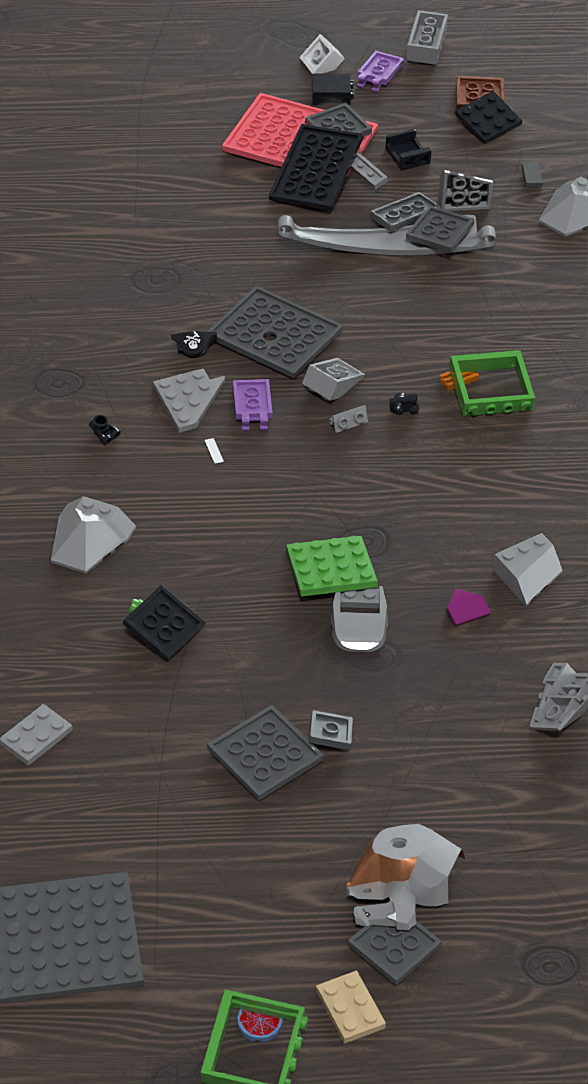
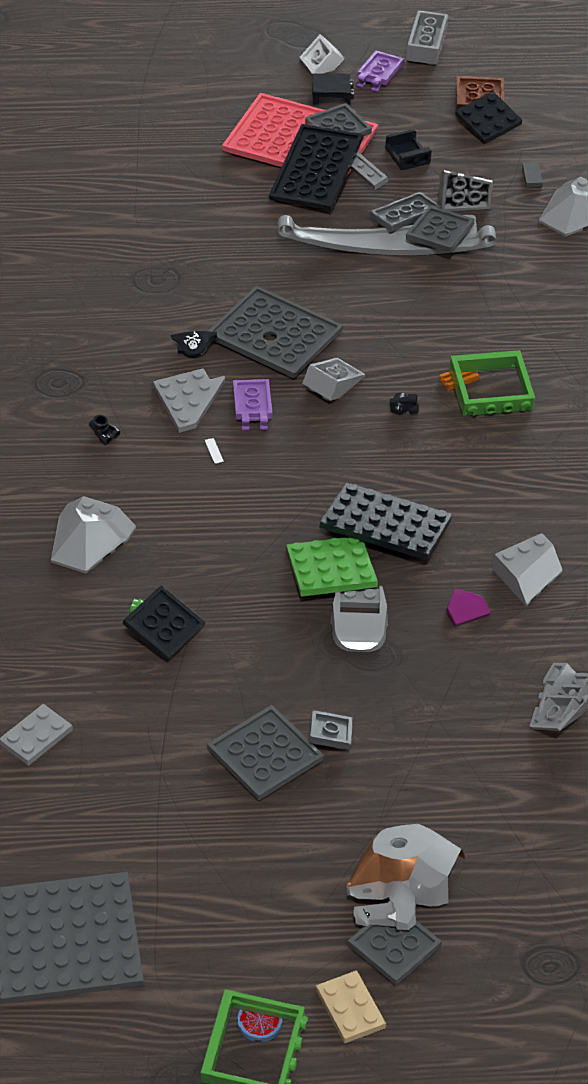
(349, 419): light grey hinge -> none
(386, 521): none -> plate

